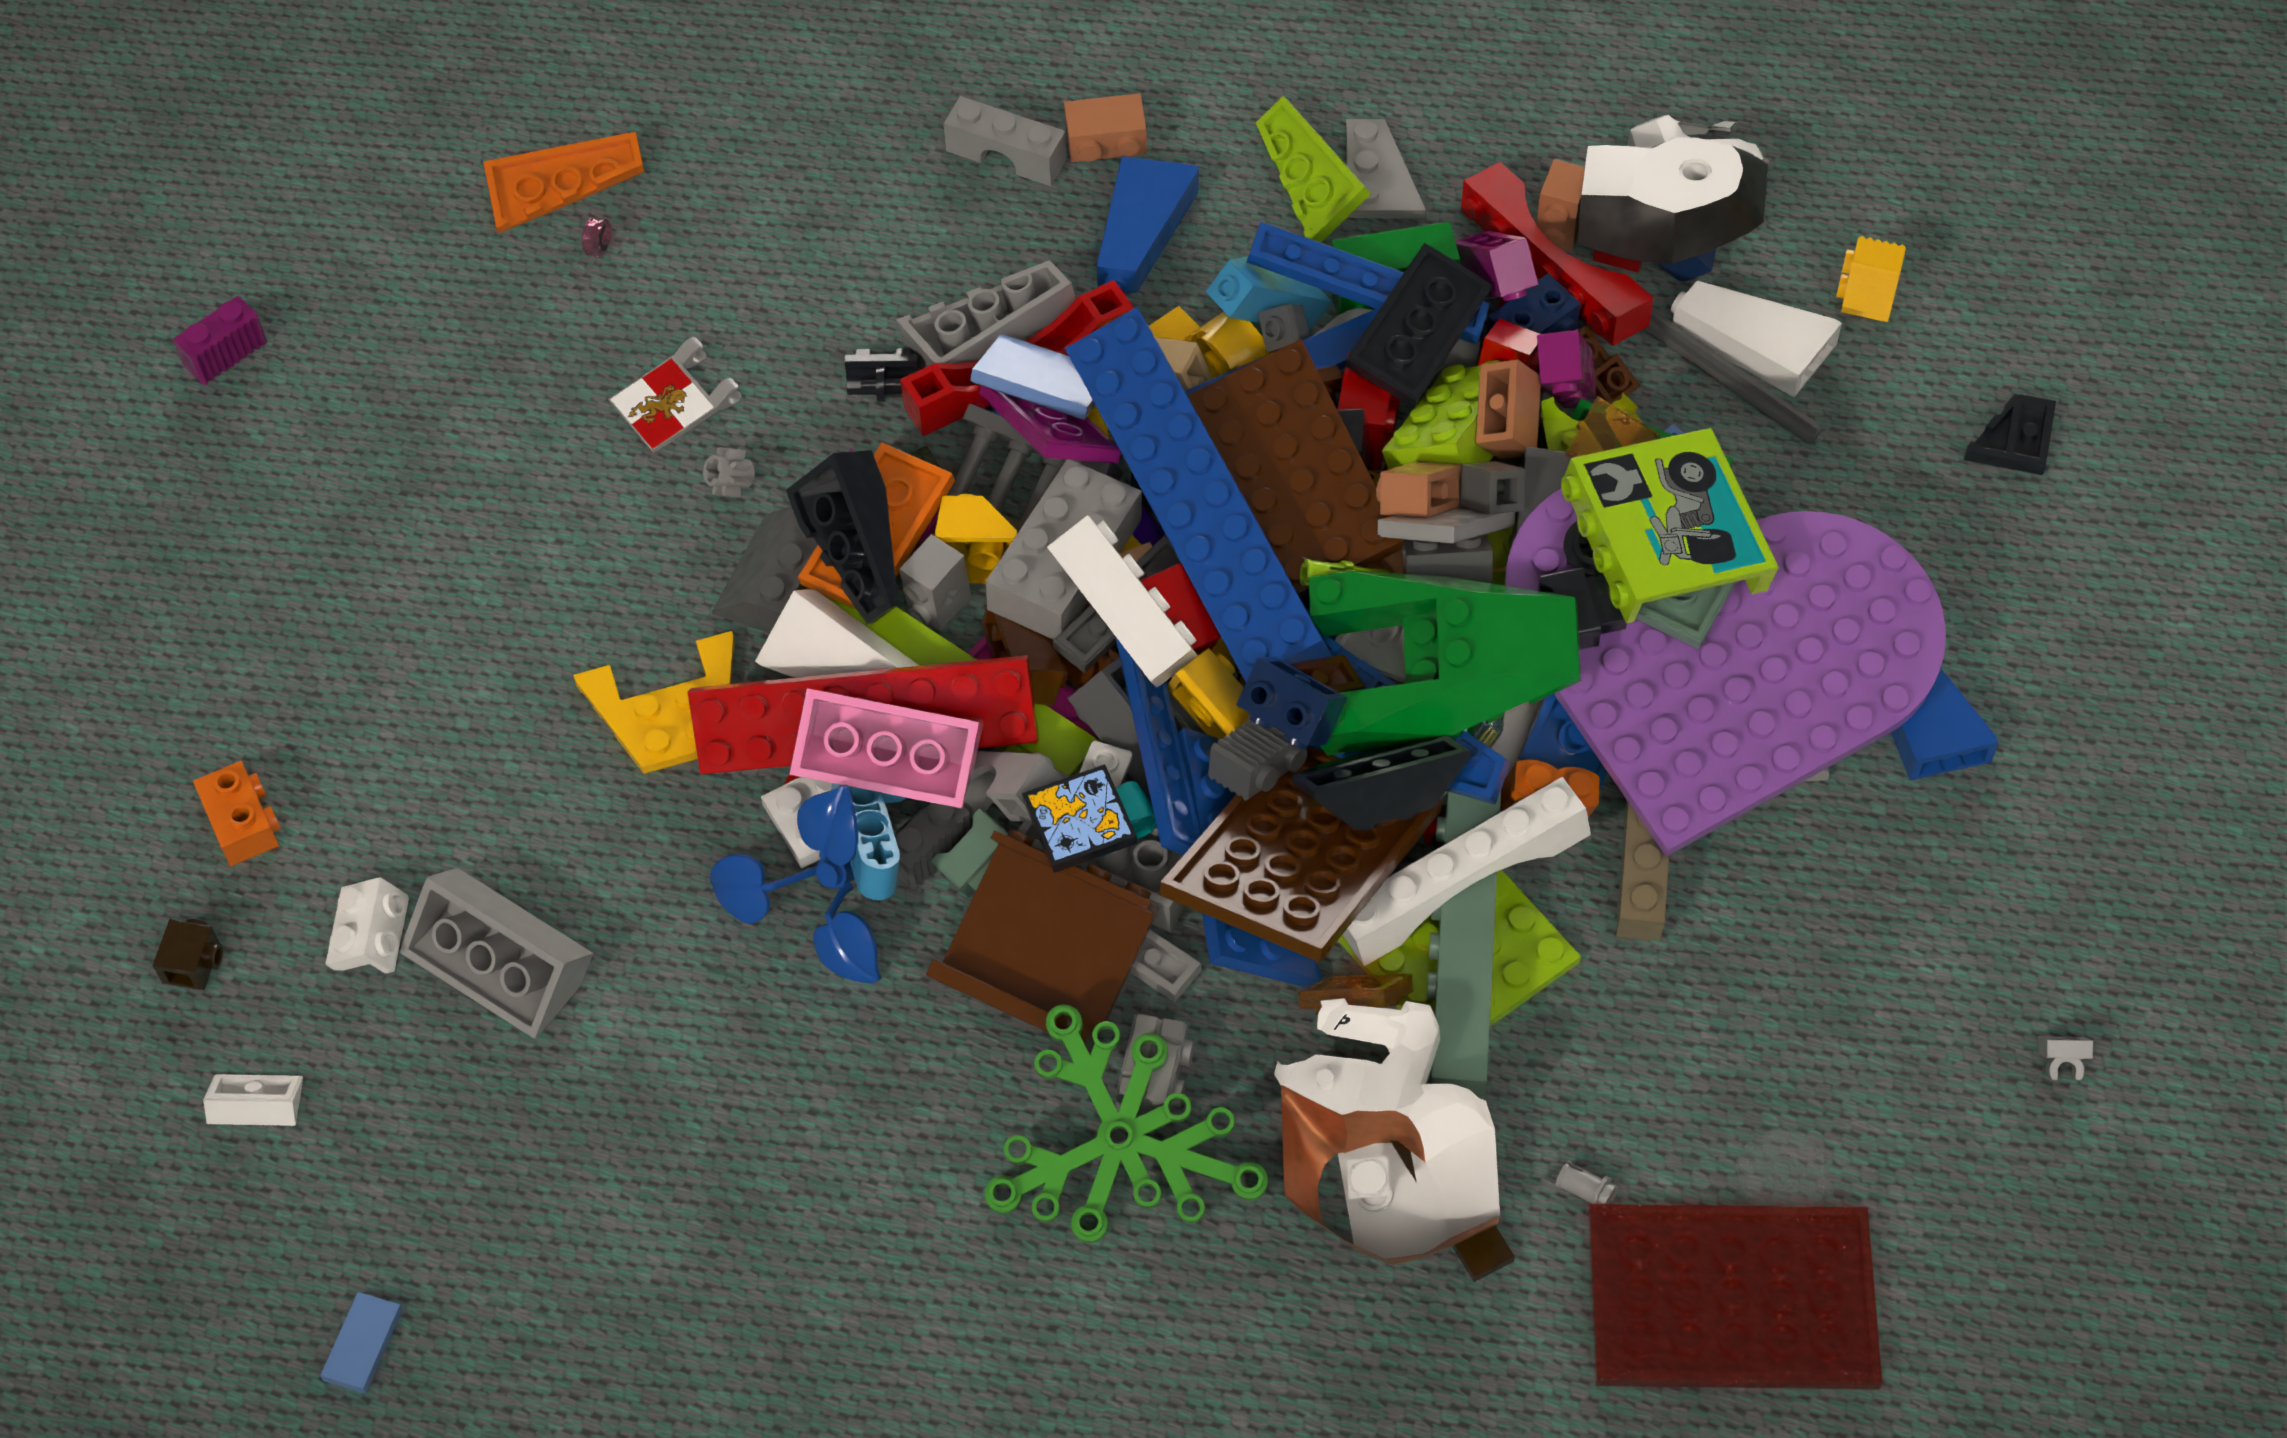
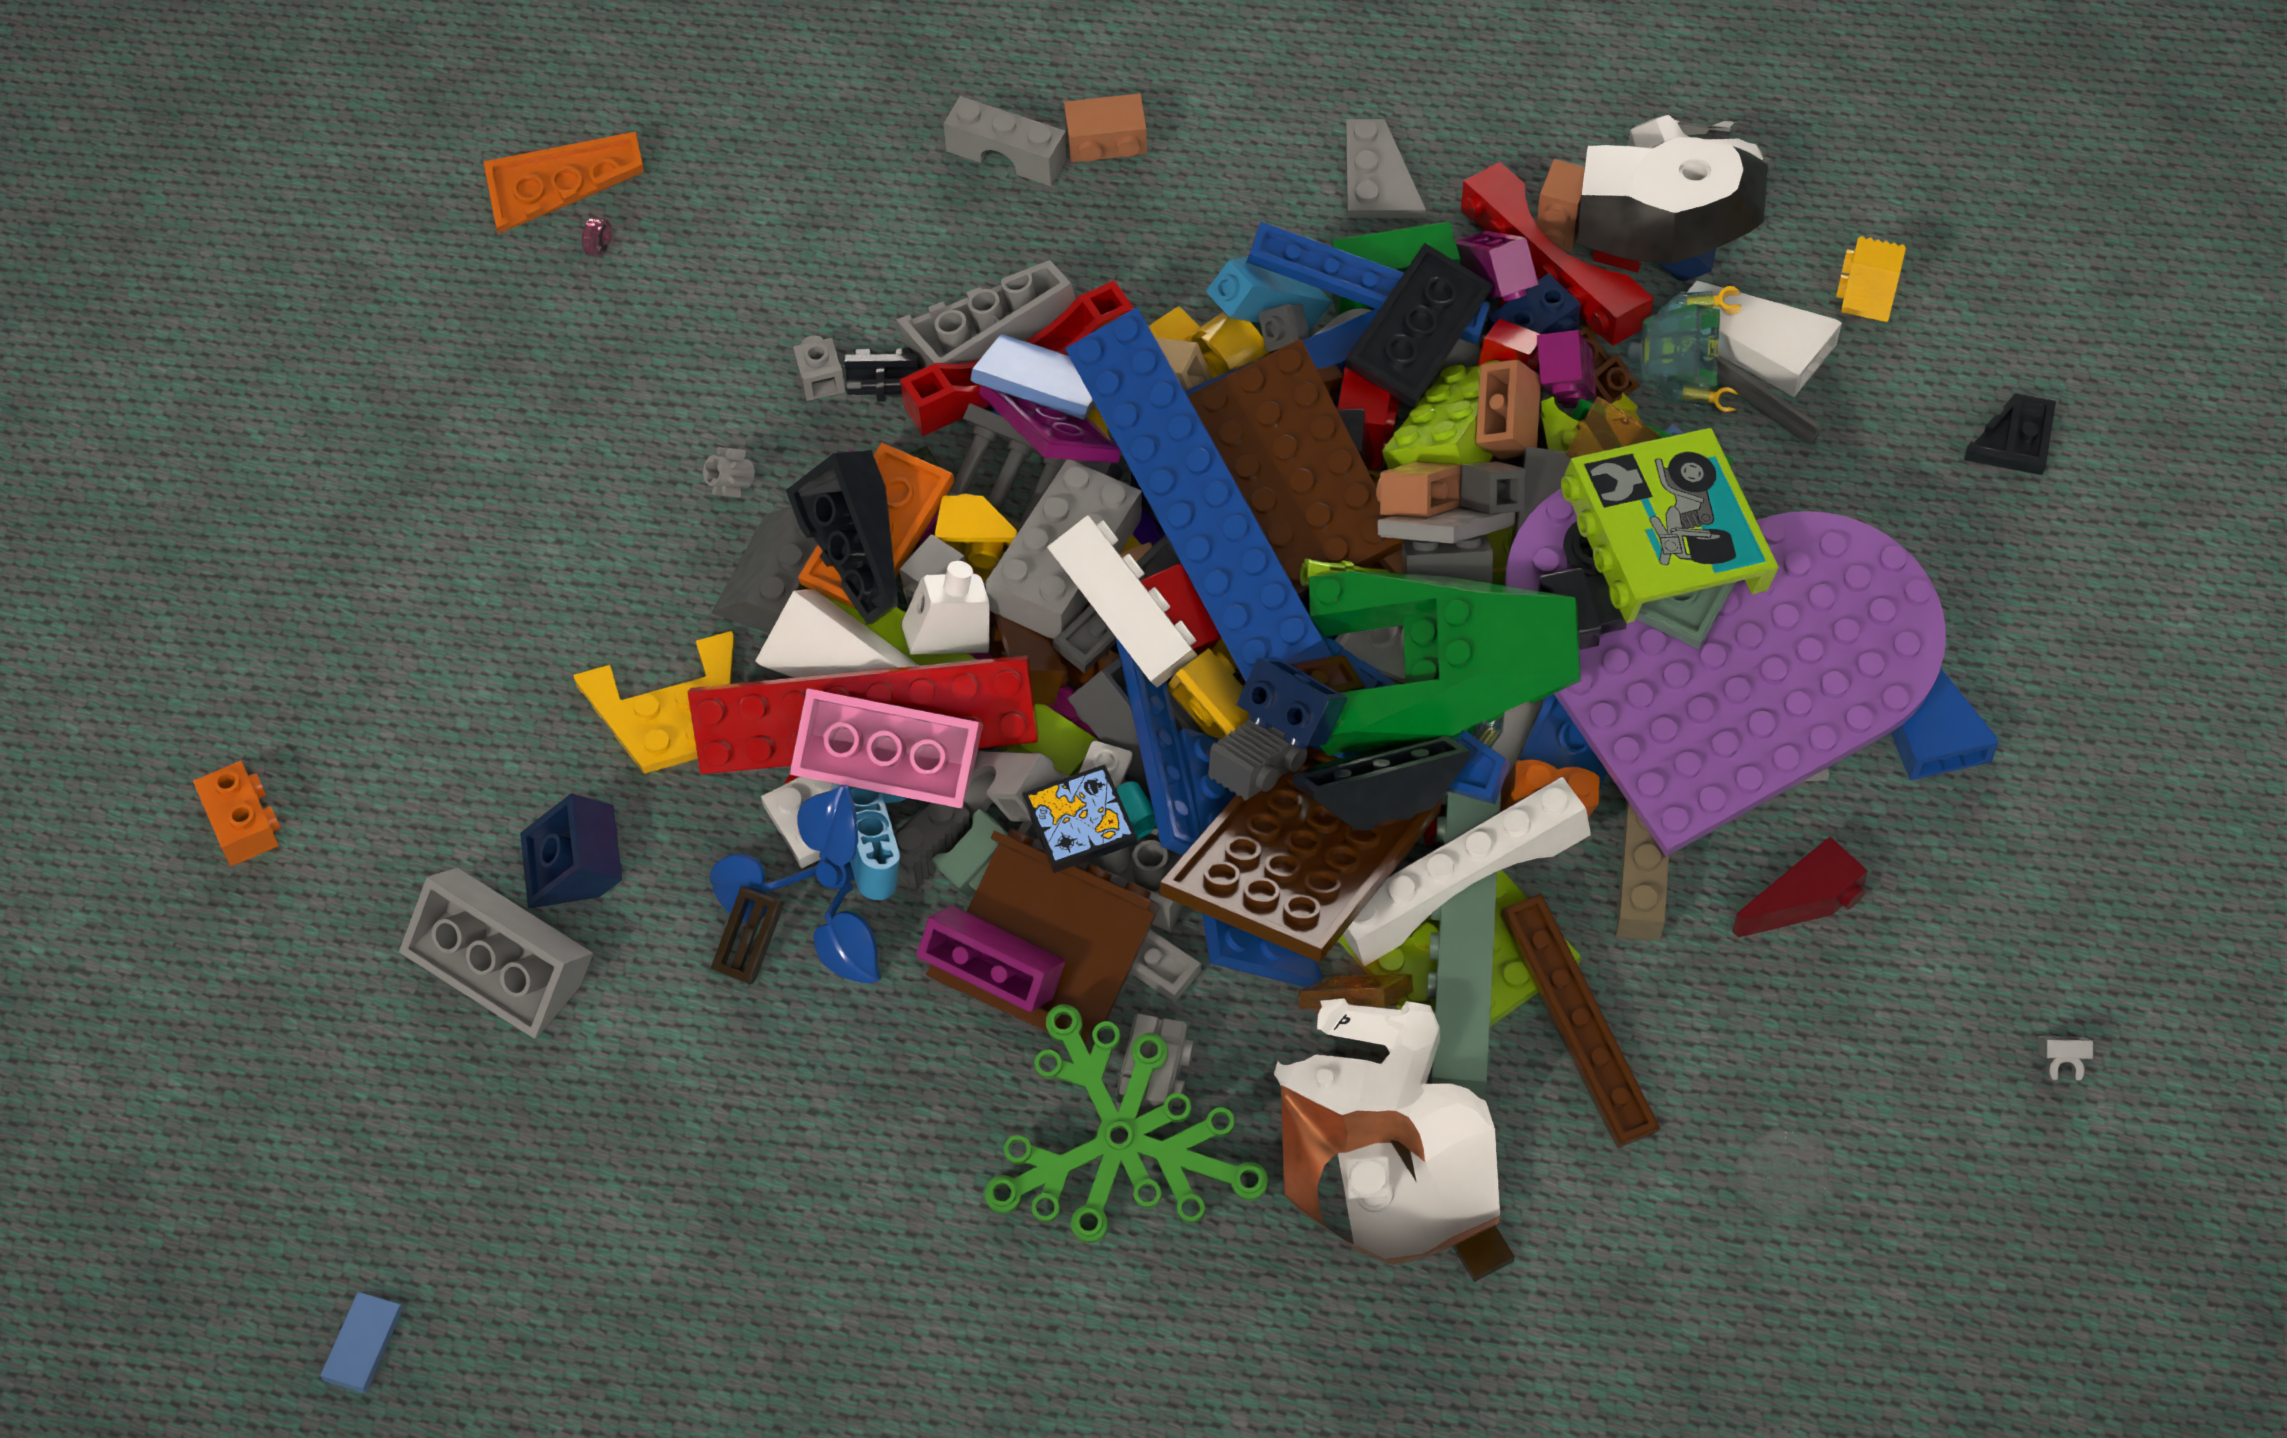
(188, 954): dark brown brick -> none
(220, 340): magenta brick -> none
(253, 1099): white slope -> none
(367, 926): white bracket -> none
(571, 852): none -> dark blue slope
(670, 400): flag -> none
(762, 941): none -> dark brown tile
(818, 361): none -> light grey brick
(948, 613): none -> white torso
(990, 958): none -> magenta brick
(1142, 217): blue slope -> none
(1311, 172): lime wing -> none
(1579, 1021): none -> reddish brown tile
(1586, 1184): light grey pin -> none
(1683, 347): none -> clear light blue torso
(1733, 1297): clear red plate -> none
(1806, 892): none -> dark red slope

